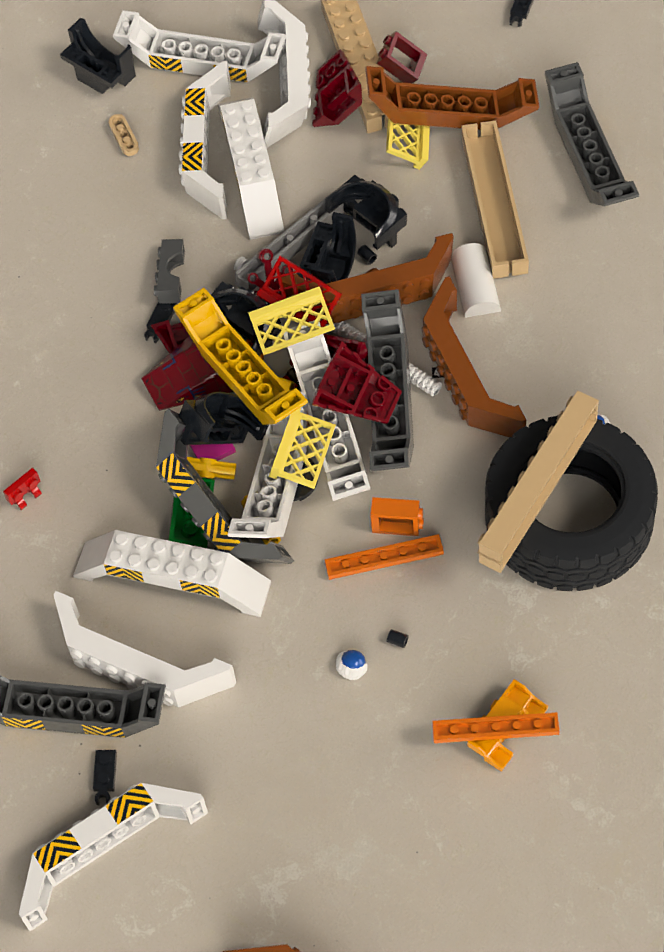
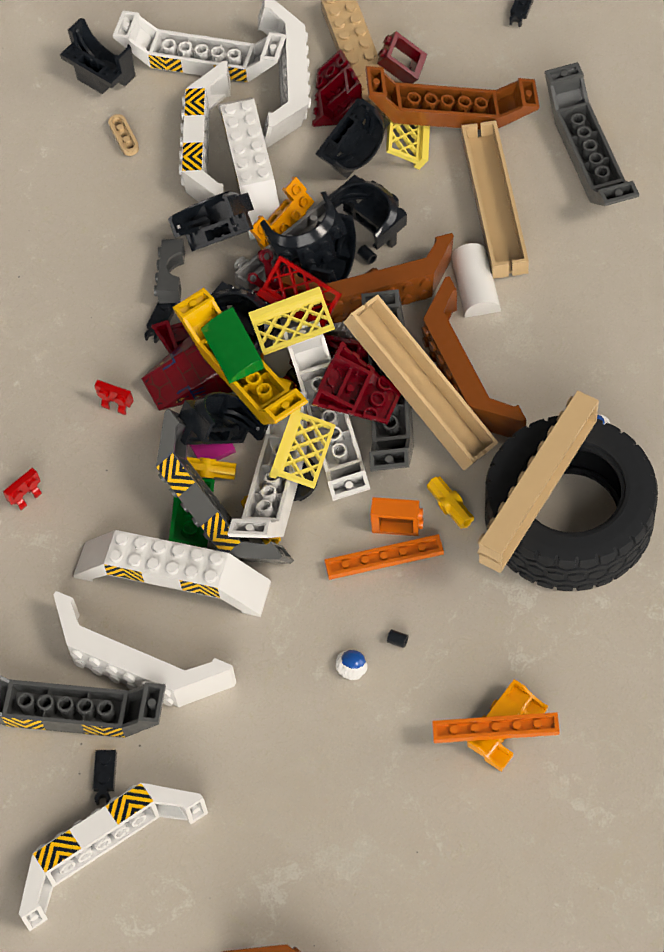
(110, 392): none -> red plate
(213, 219): none -> black piece
(232, 346): none -> green slope
(287, 213): none -> light orange bracket
(310, 247): none -> black piece
(353, 139): none -> black piece
(420, 382): none -> tan piece
(450, 502): none -> yellow piece

